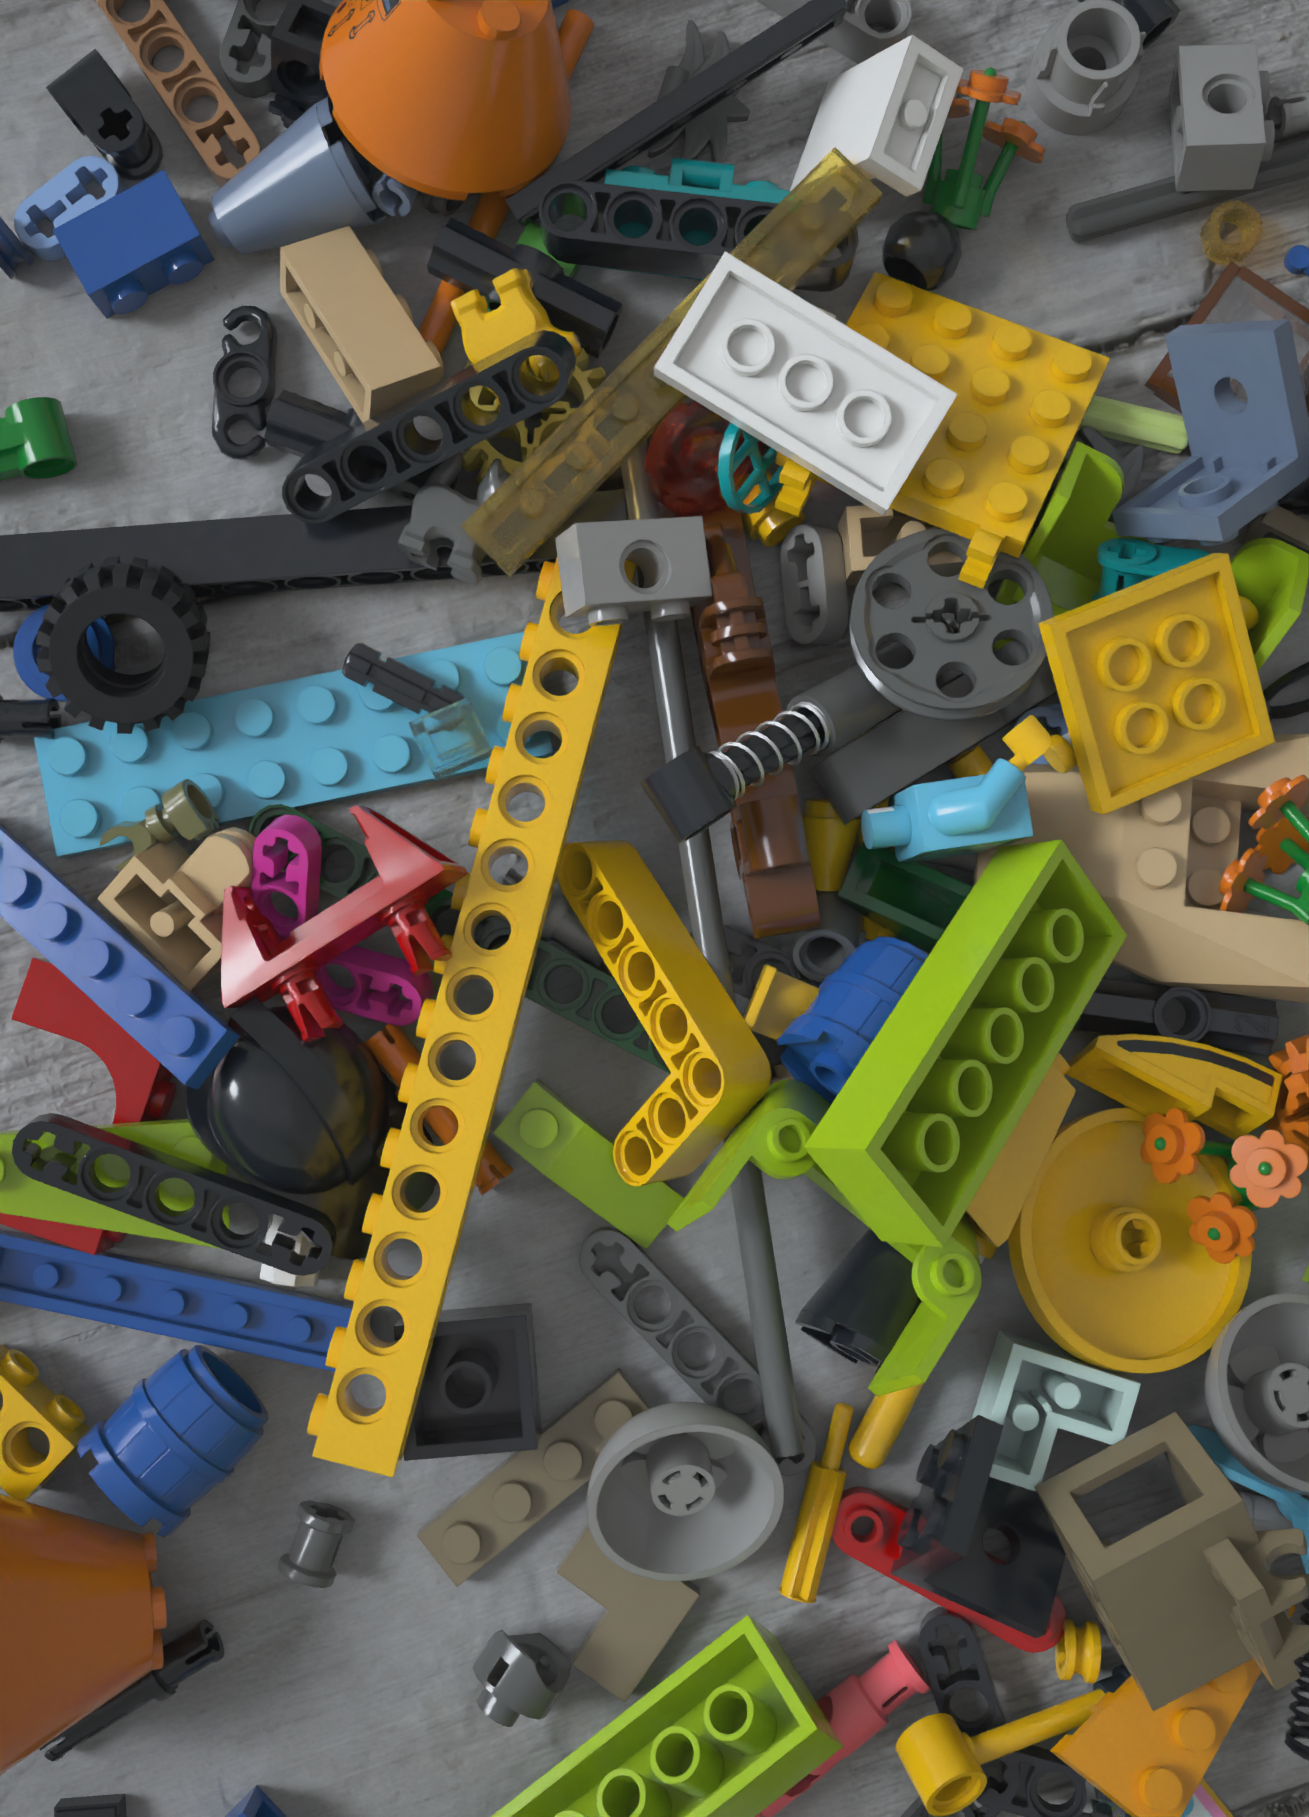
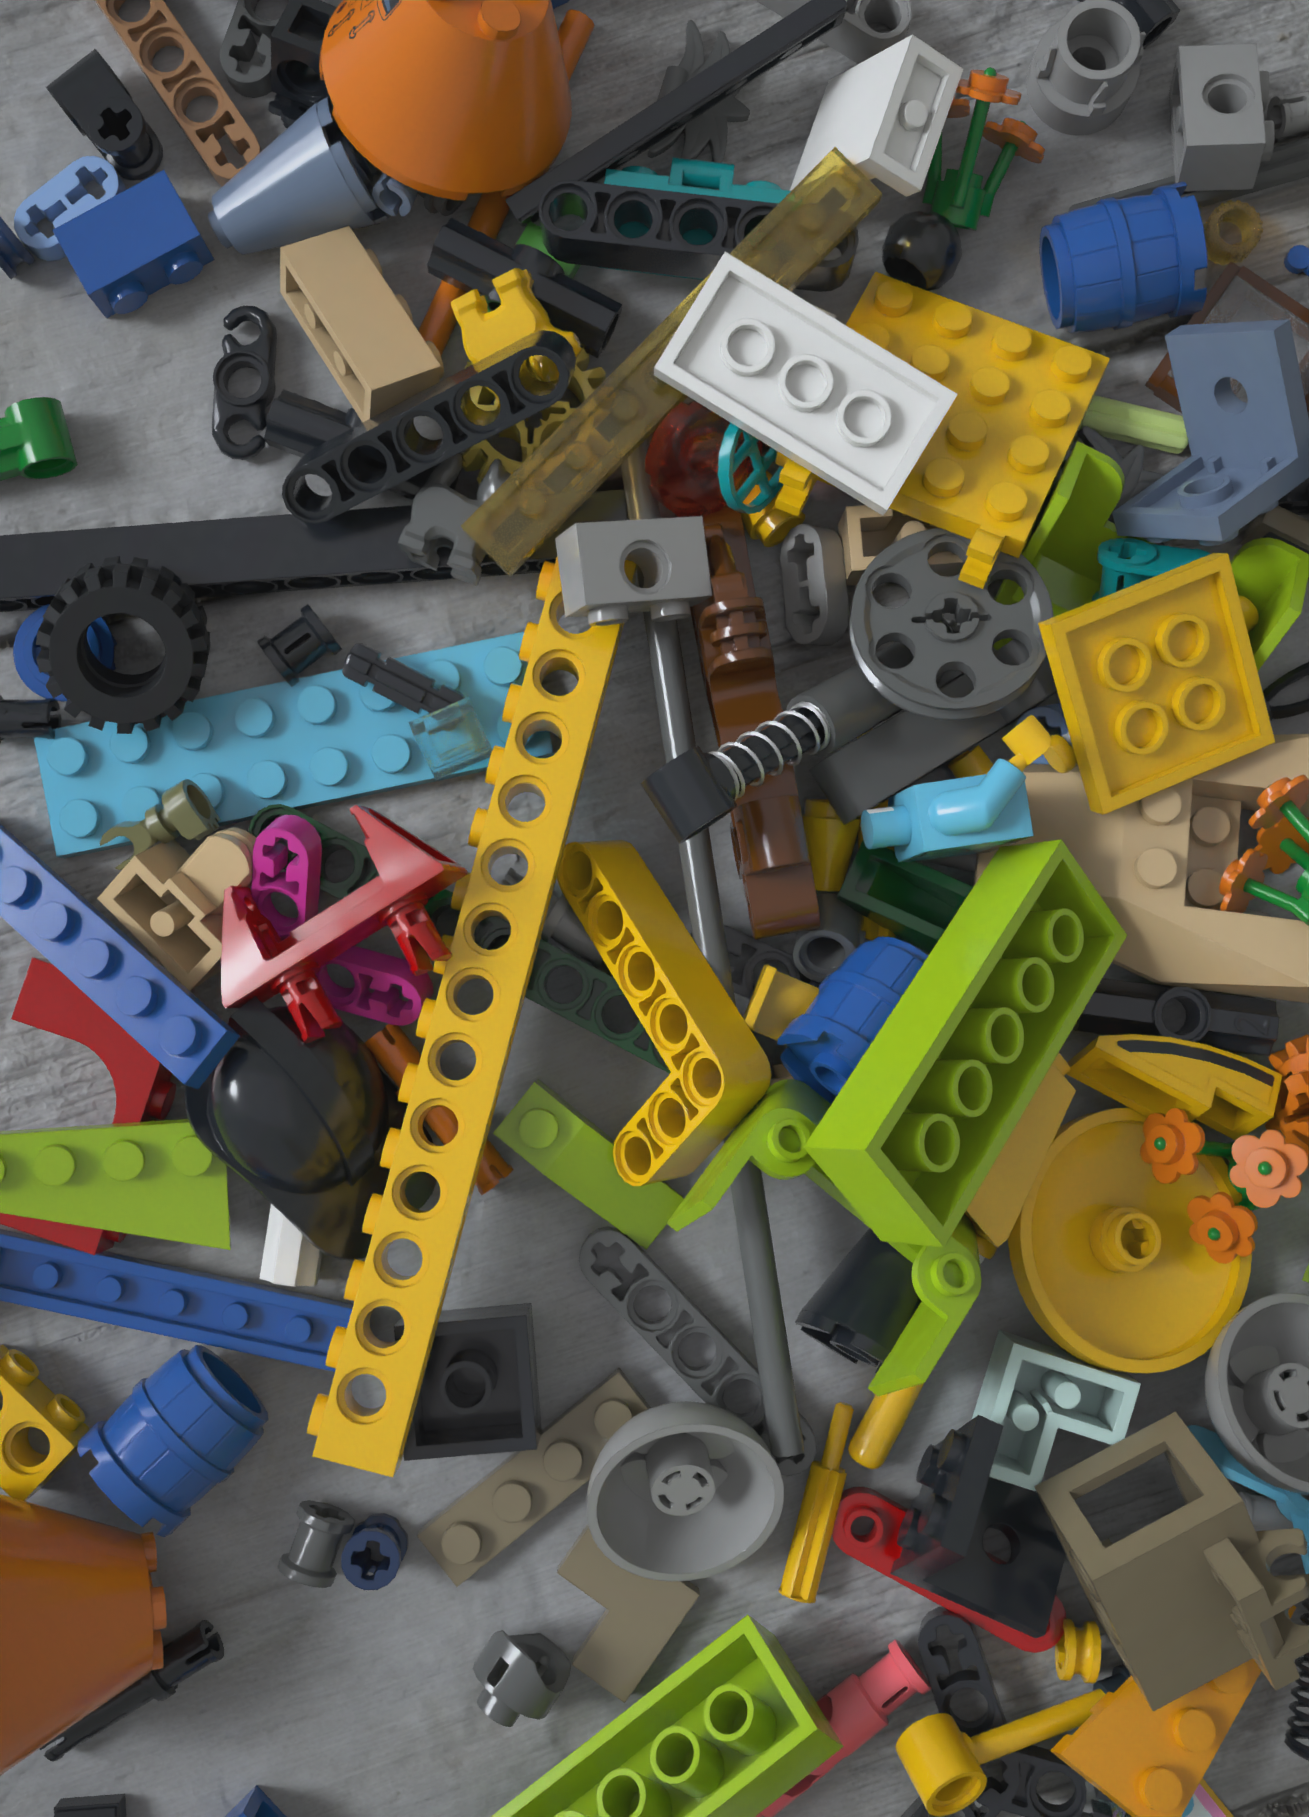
(142, 1198): black beam -> none
(305, 627): none -> black bush
(356, 1555): none -> dark blue bush
(1124, 261): none -> blue piece

